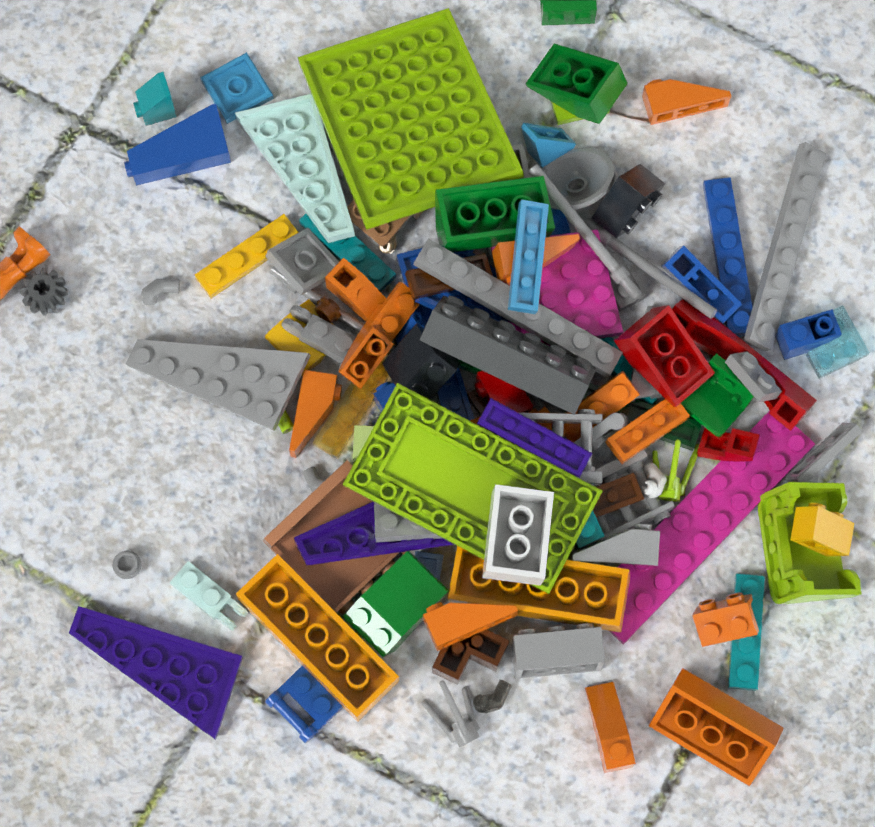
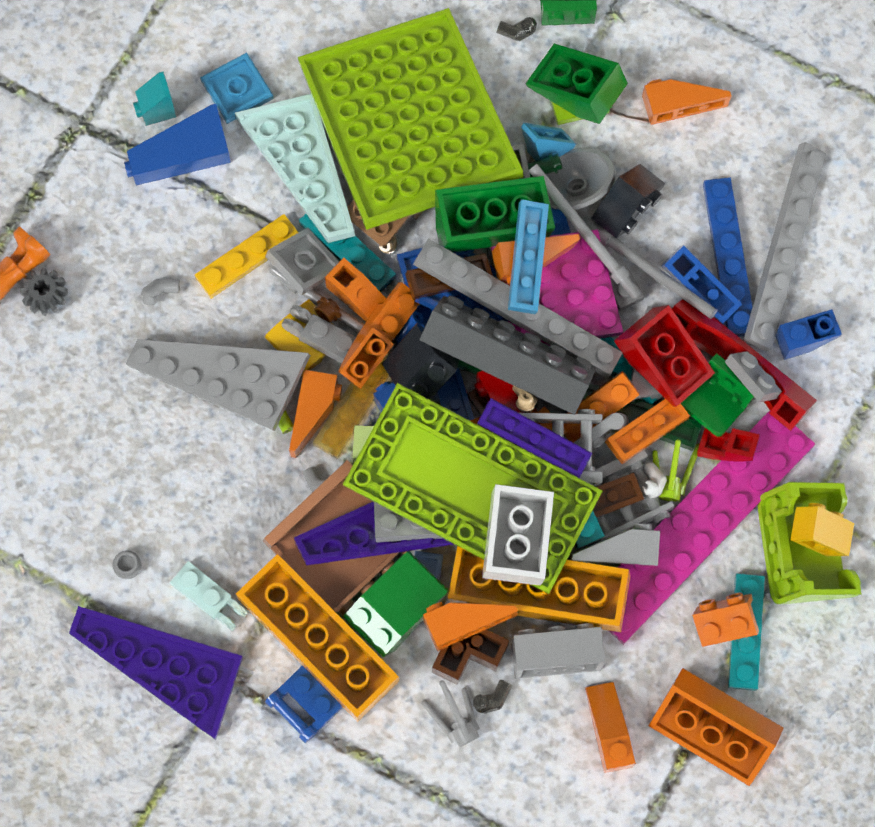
(518, 31): none -> clear smoke arm
(526, 401): none -> tan arm
(548, 164): none -> dark green pin
(824, 453): light grey tile -> none
(841, 351): clear light blue plate -> none

